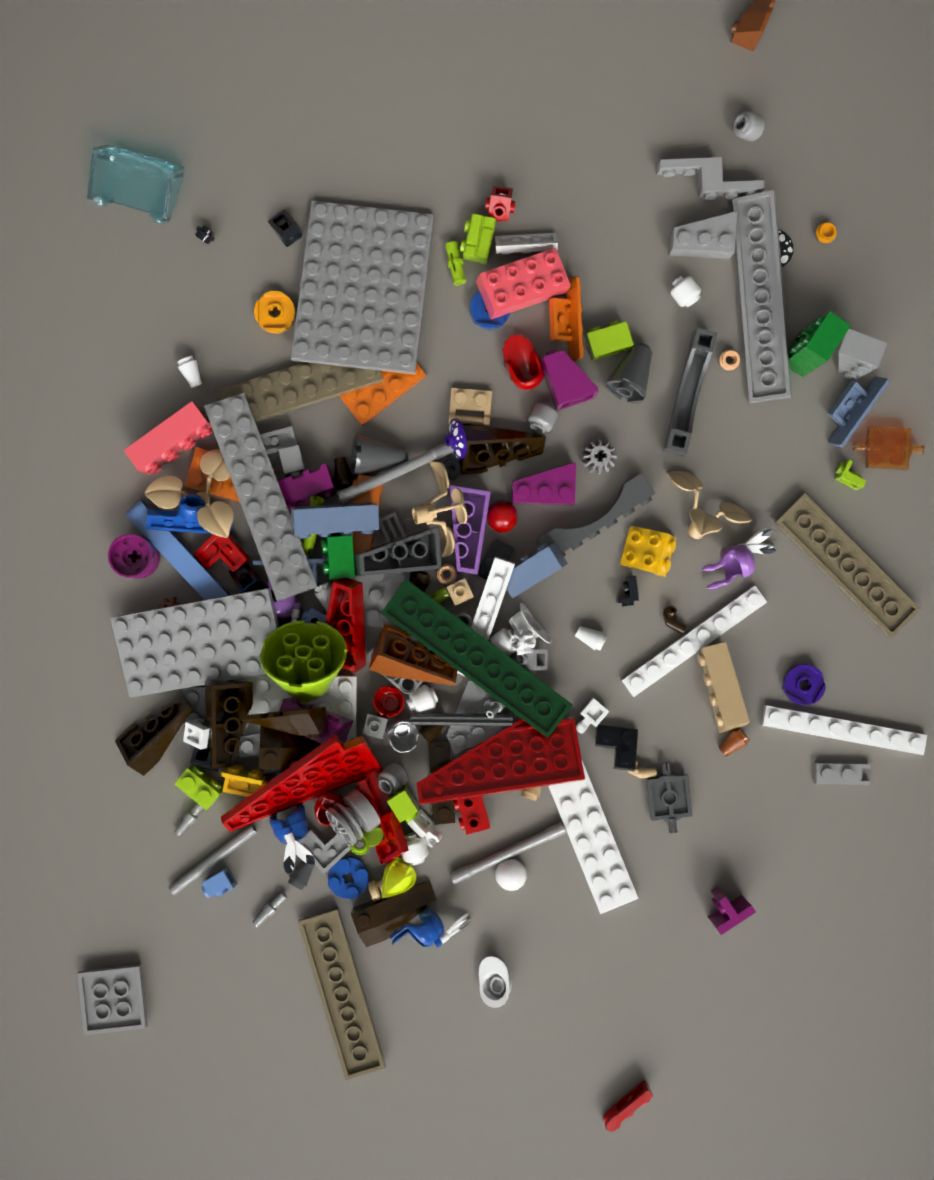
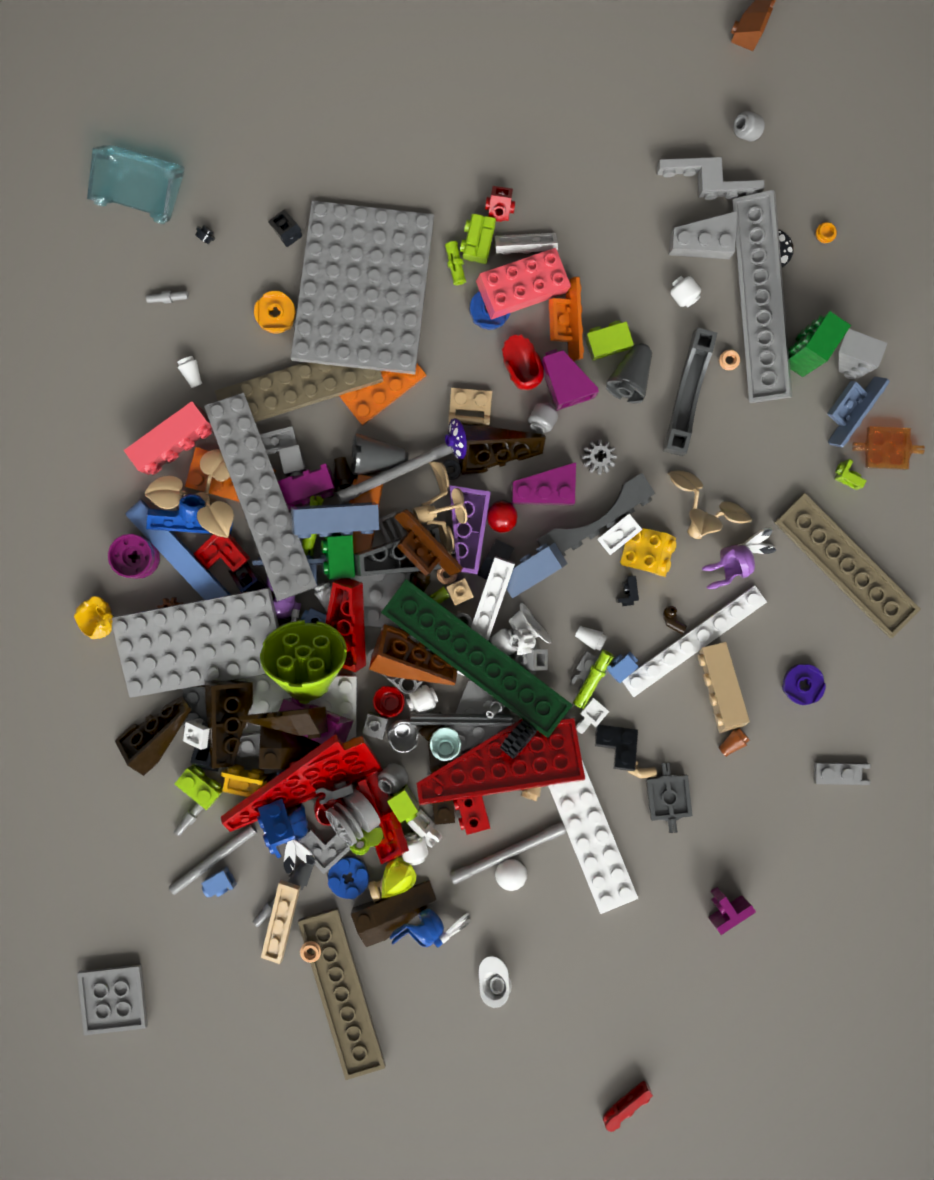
(94, 617): none -> yellow hair
(167, 297): none -> light grey bar
(275, 825): none -> blue bracket
(280, 921): none -> tan plate
(310, 957): none -> light nougat plate
(340, 789): none -> dark grey plate
(423, 548): none -> reddish brown bracket
(445, 744): none -> light aqua hair
(518, 738): none -> black tyre
(584, 667): none -> light grey plate
(597, 671): none -> lime pin
(619, 534): none -> white plate
(622, 666): none -> medium blue brick
(844, 730): white plate -> none

